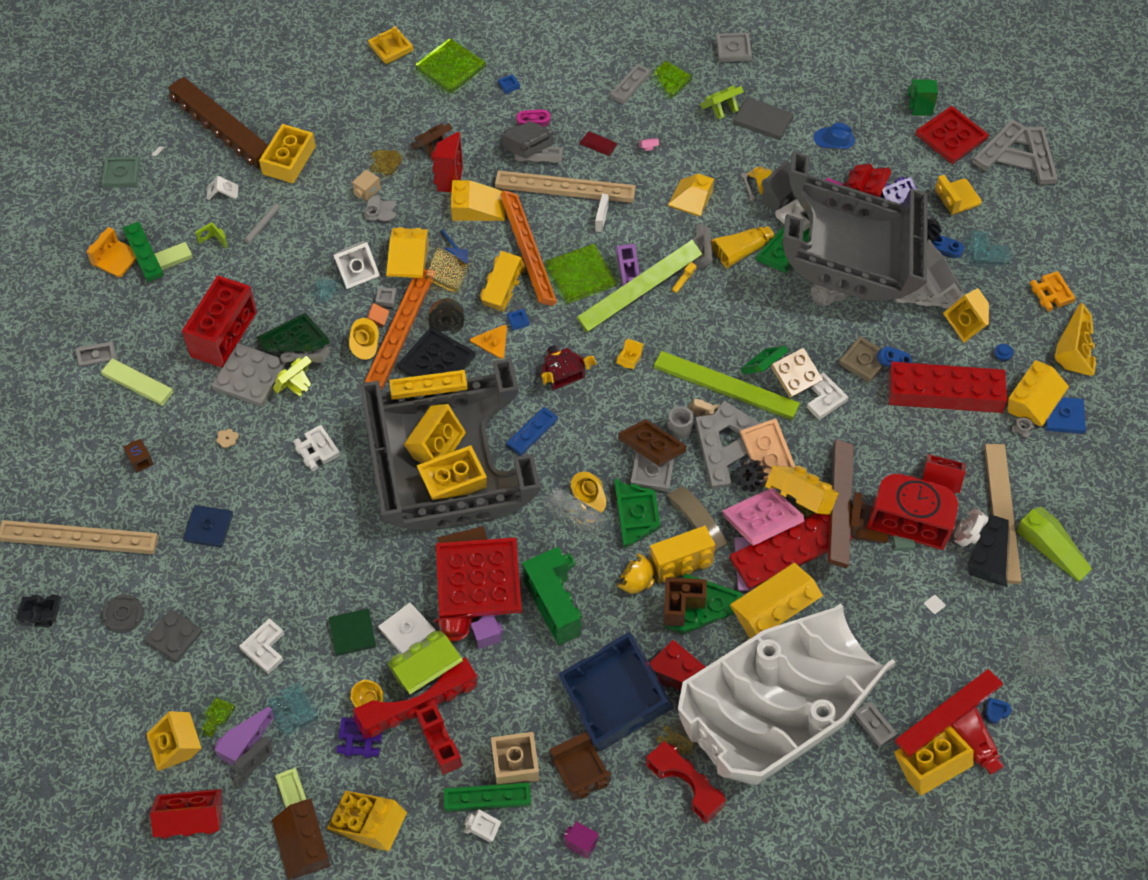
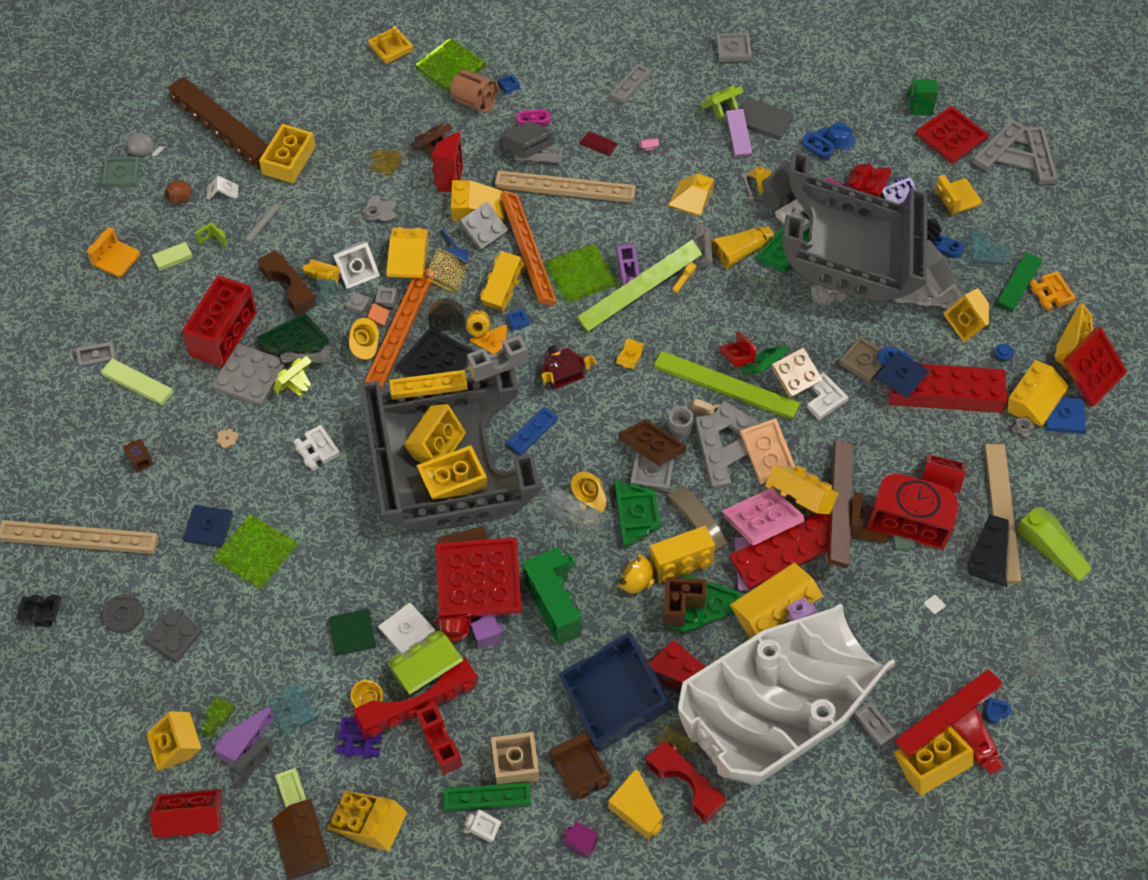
(139, 144): none -> light grey hair
(143, 251): green plate -> none
(178, 192): none -> dark orange head
(255, 551): none -> clear neon green plate
(259, 646): white plate -> none
(276, 268): none -> reddish brown arch
(321, 270): none -> yellow hinge
(358, 303): none -> light grey plate
(366, 185): tan brick -> none
(474, 90): none -> nougat cylinder
(478, 323): none -> yellow head
(483, 225): none -> light grey plate
(509, 356): none -> light grey arch
(602, 212): white tile -> none
(636, 806): none -> yellow slope
(672, 78): clear neon green wing -> none
(739, 133): none -> lavender tile
(740, 352): none -> red bracket
(745, 471): black gear -> none
(800, 609): none -> lavender brick
(820, 144): none -> blue plate
(902, 374): none -> dark blue plate
(969, 529): white plate -> none
(1019, 282): none -> green tile
(1094, 366): none -> red plate

